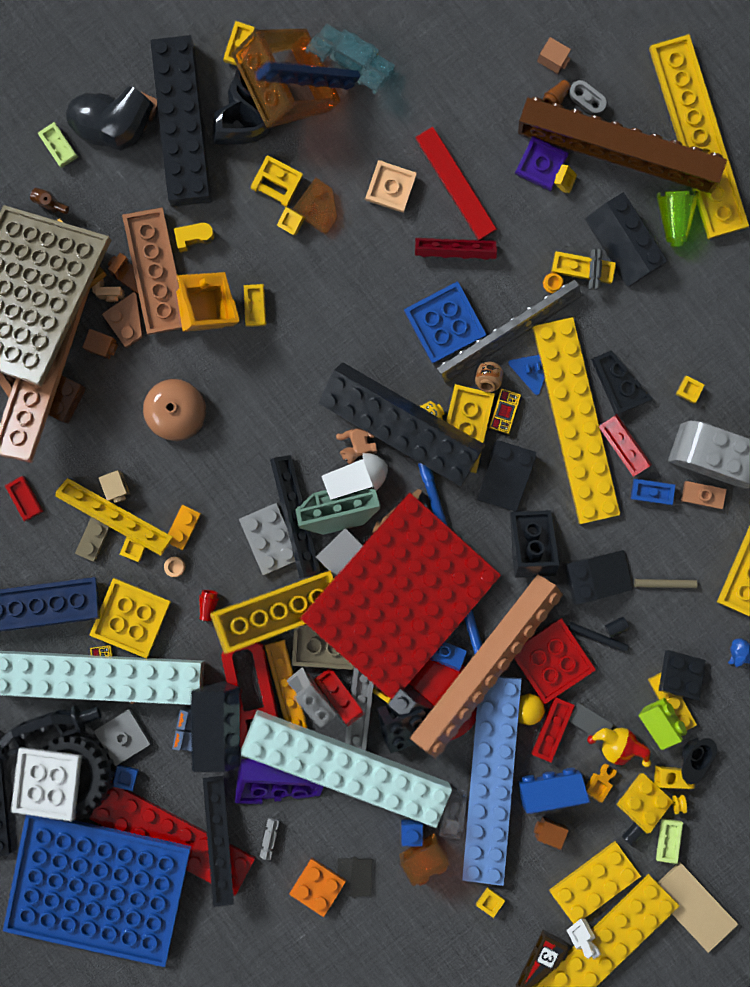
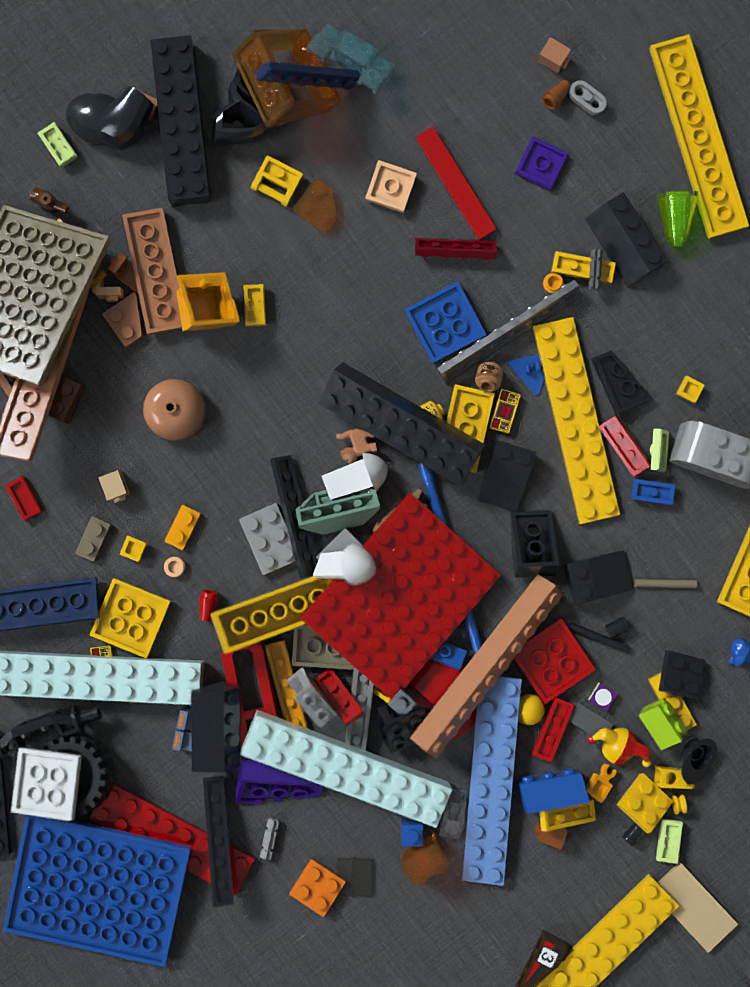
(100, 344): dark orange brick -> none
(114, 516): yellow plate -> none
(122, 737): light grey plate -> none
(125, 777): blue plate -> none
(193, 234): yellow leg -> none
(238, 35): yellow plate -> none
(290, 221): yellow plate -> none
(352, 564): none -> white piece
(490, 902): yellow plate -> none
(565, 178): yellow plate -> none
(567, 816): none -> yellow plate
(582, 936): white plate -> none
(594, 883): yellow plate -> none
(602, 696): none -> tile
(621, 145): reddish brown brick -> none
(659, 450): none -> yellowish green plate
(703, 495): nougat plate -> none

